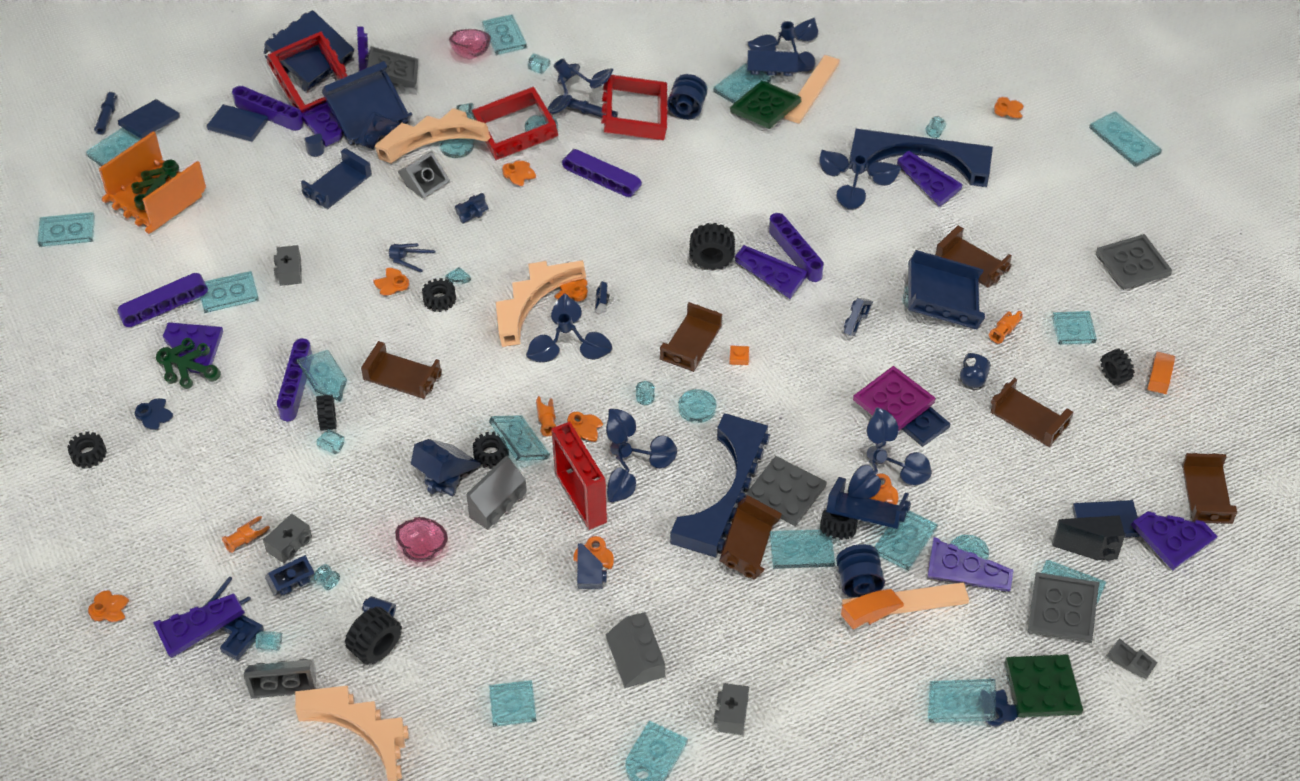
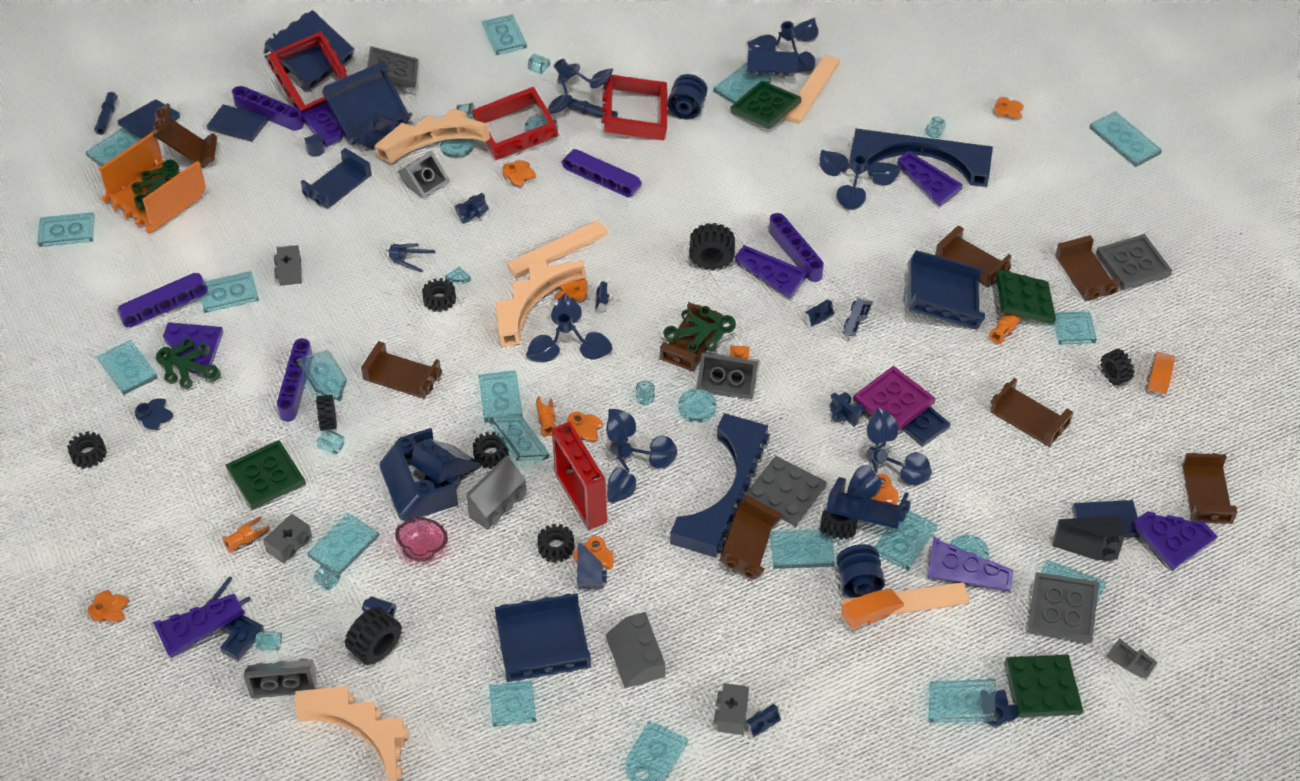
(127, 367): none -> clear light blue tile
(182, 139): none -> reddish brown panel
(265, 474): none -> dark green plate
(289, 575): dark blue brick -> none
(343, 543): none -> clear light blue tile
(362, 40): dark purple plate -> none
(392, 283): orange plate -> none
(411, 497): none -> dark blue windscreen
(470, 43): clear pink cylinder -> none
(500, 394): none -> clear light blue tile
(542, 637): none -> dark blue panel
(555, 533): none -> black tyre
(558, 248): none -> light nougat tile
(702, 329): none -> dark green plant
(728, 375): none -> dark grey slope
(762, 719): none -> dark blue piece
(817, 313): none -> dark blue piece
(844, 411): none -> dark blue hips
(975, 375): dark blue helmet -> none
(1025, 296): none -> dark green plate
(1085, 269): none -> reddish brown panel

